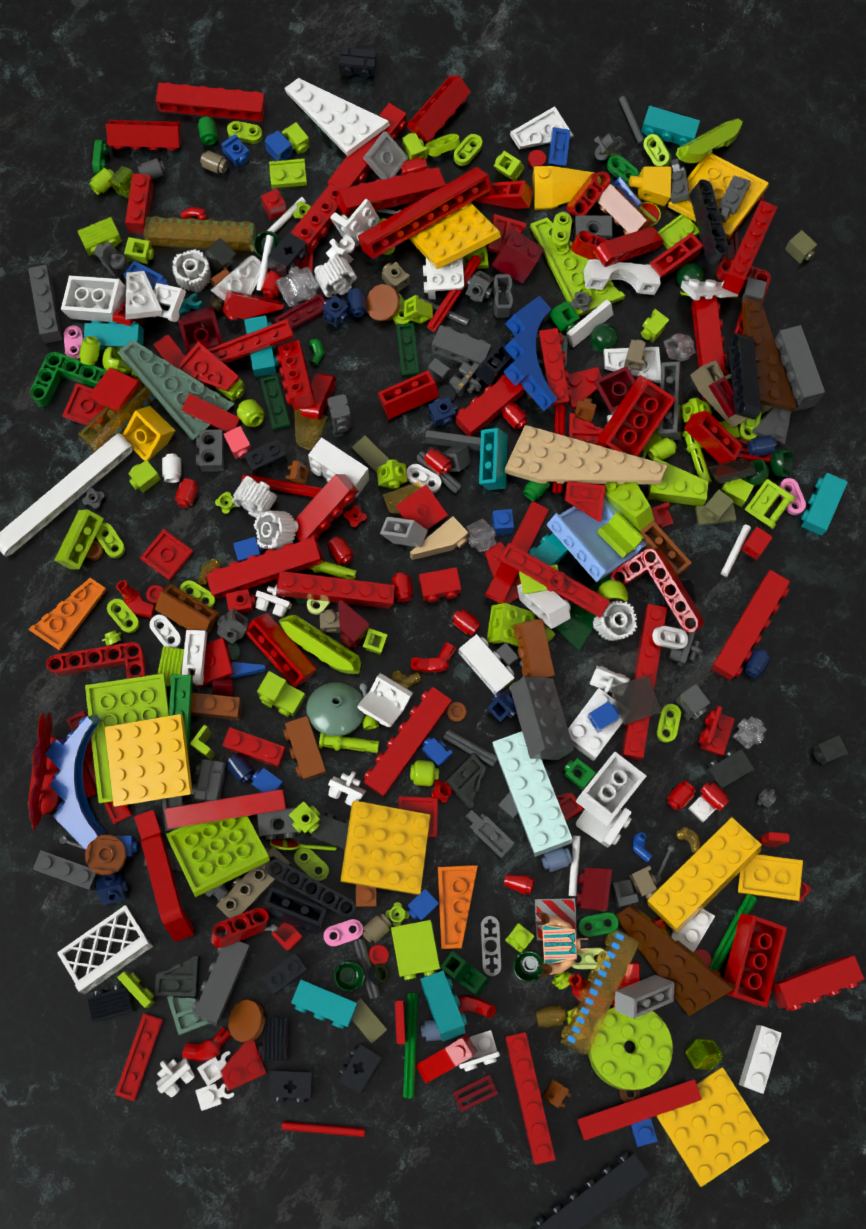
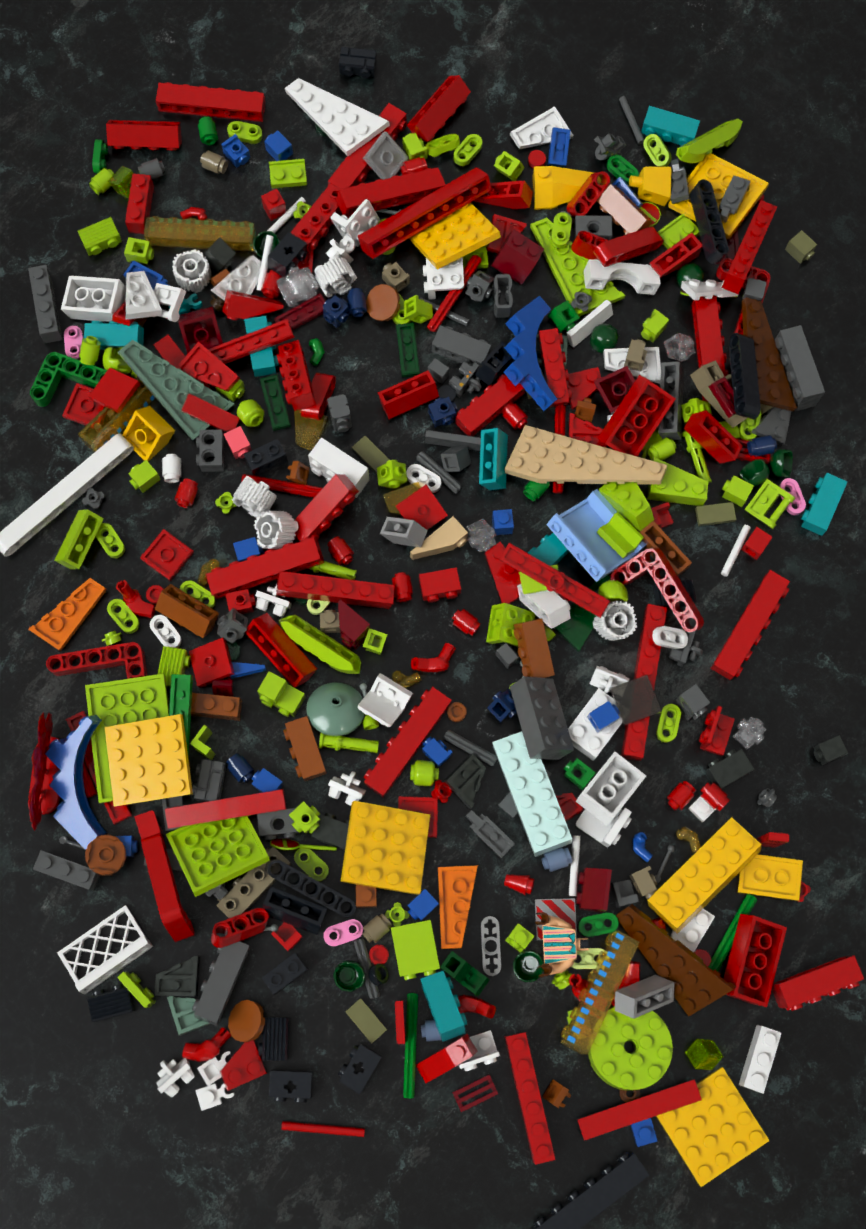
(95, 551): dark orange tile -> none
(110, 257): dark grey hips -> none
(111, 888): dark blue brick -> none
(139, 1057): red tile -> none
(195, 654): white plate -> none
(254, 748): red brick -> none
(297, 138): lime brick -> none
(324, 1004): teal brick -> none
(354, 522): red plate -> none
(438, 462): red brick -> none
(486, 664): white brick -> none
(523, 539): red tile -> none
(550, 1016): clear yellow brick -> none
(586, 498): red wing -> none
(717, 506): olive brick -> none
(732, 470): clear smoke tile -> none
(757, 663): dark blue brick -> none

